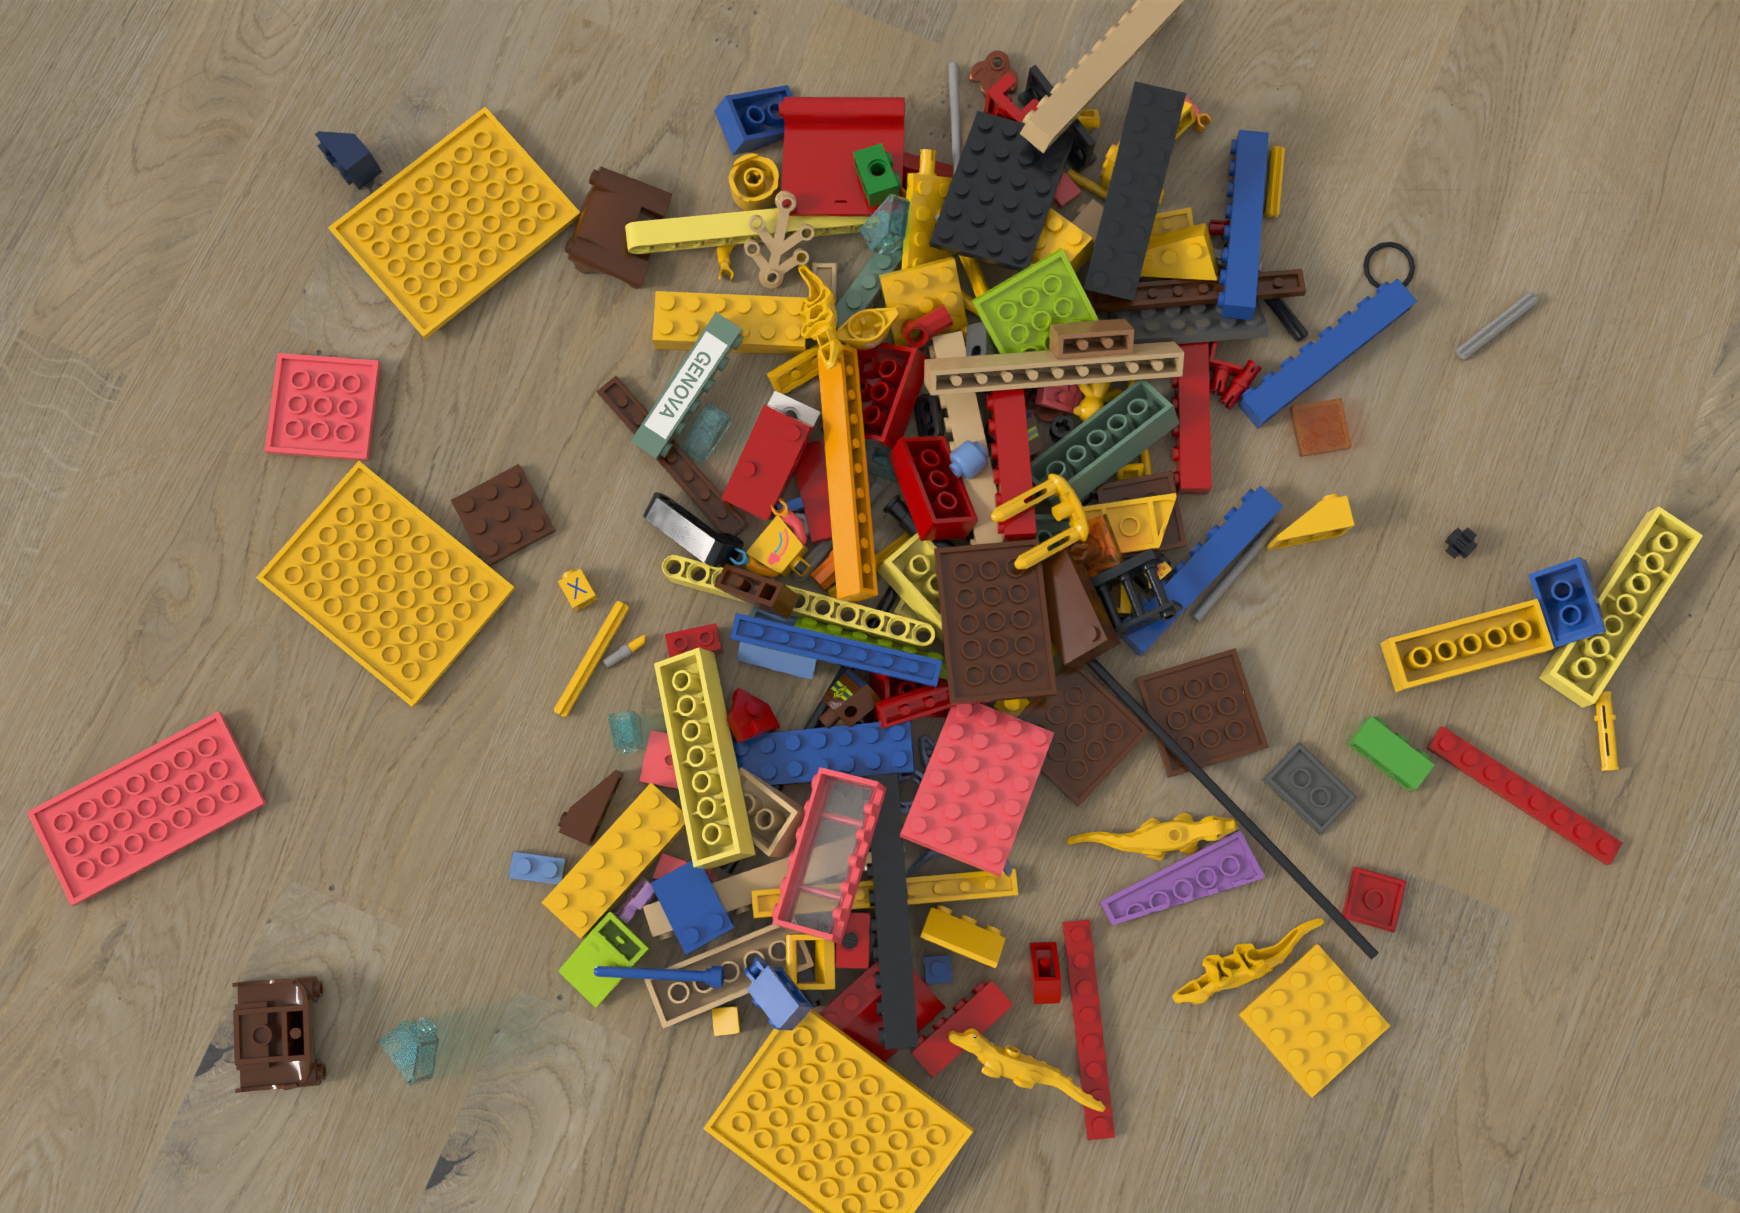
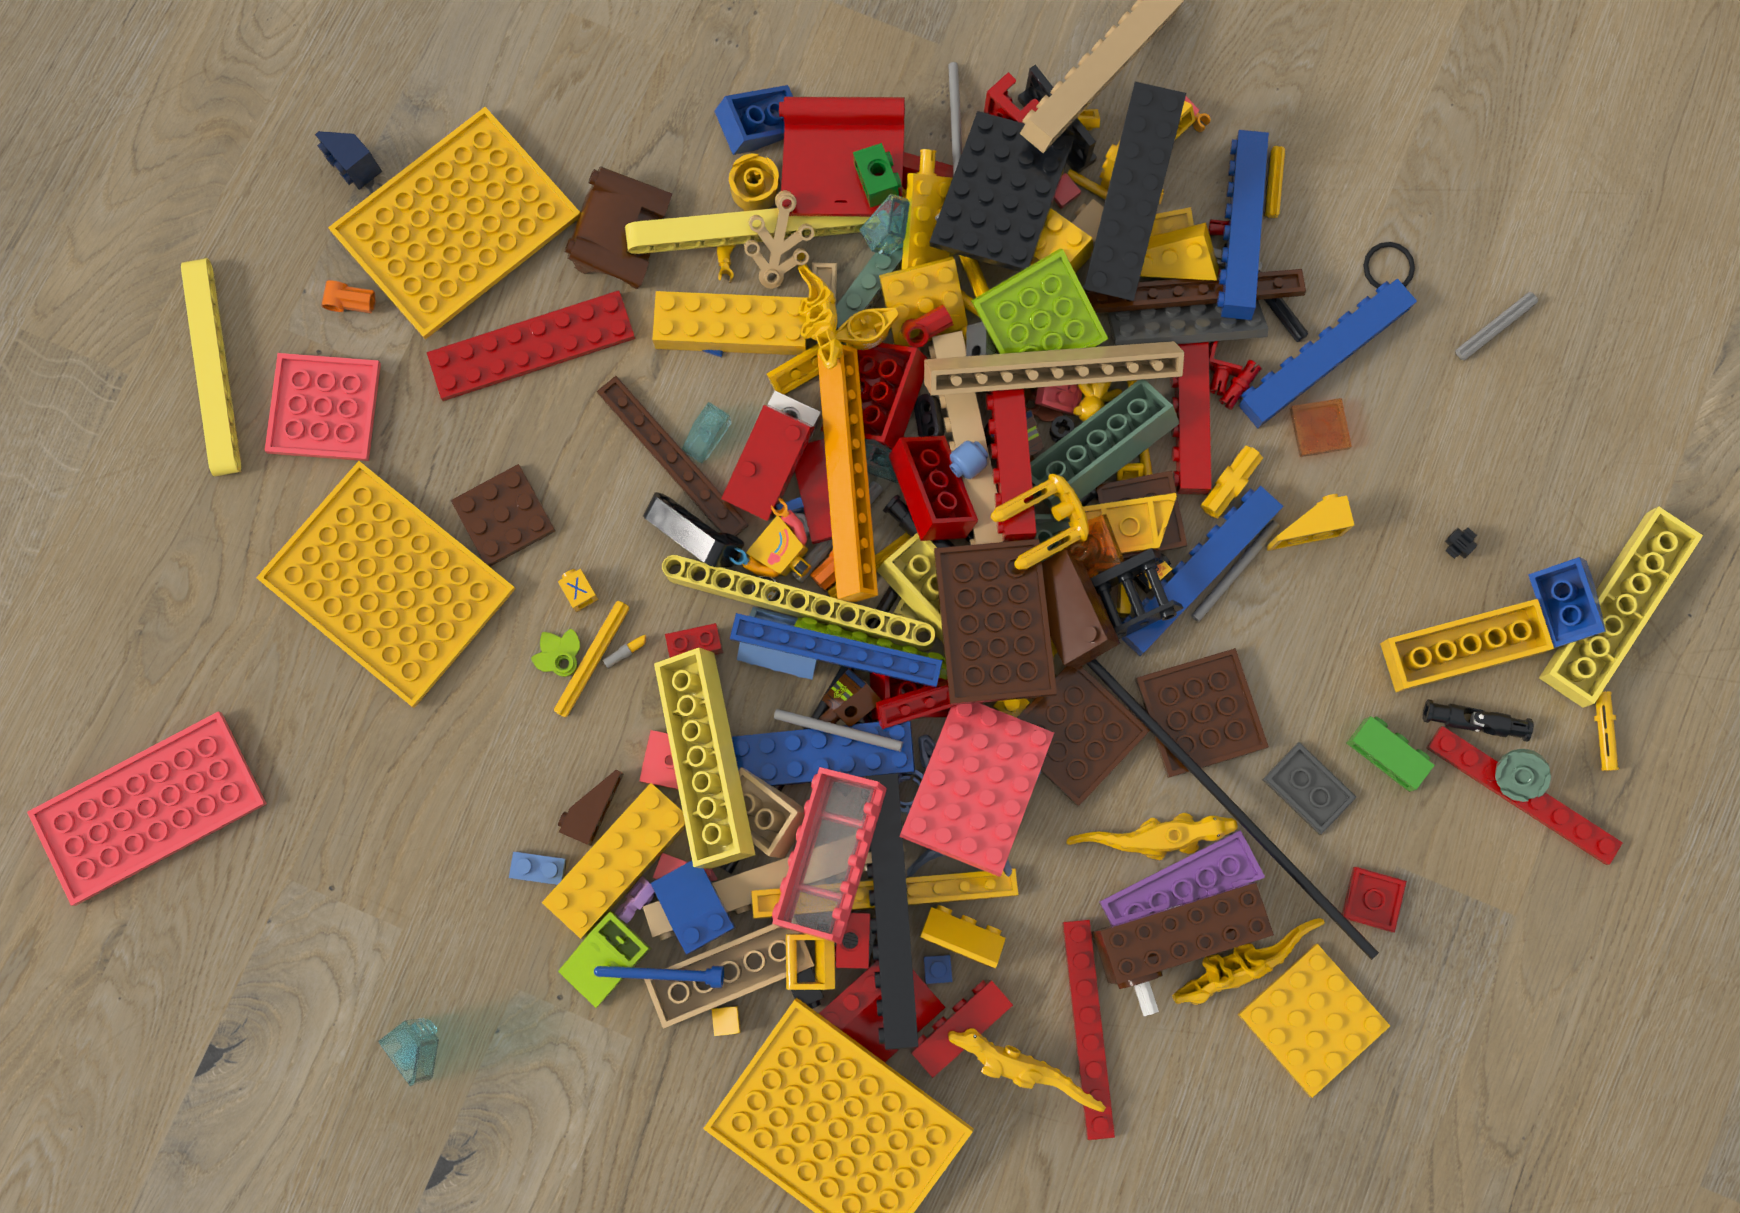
(211, 367): none -> light yellow beam
(277, 1034): reddish brown piece -> none
(340, 296): none -> orange piece
(530, 345): none -> red plate
(556, 650): none -> lime plate
(626, 732): clear light blue slope -> none
(687, 386): brick -> none
(750, 717): red plate -> none
(757, 590): reddish brown slope -> none
(776, 995): brick -> none
(838, 730): none -> light grey piece
(989, 74): copper plate -> none
(1045, 973): red slope -> none
(1091, 338): medium nougat brick -> none
(1146, 945): none -> reddish brown piece
(1231, 482): none -> yellow piece
(1487, 722): none -> black piece
(1523, 774): none -> sand green tile

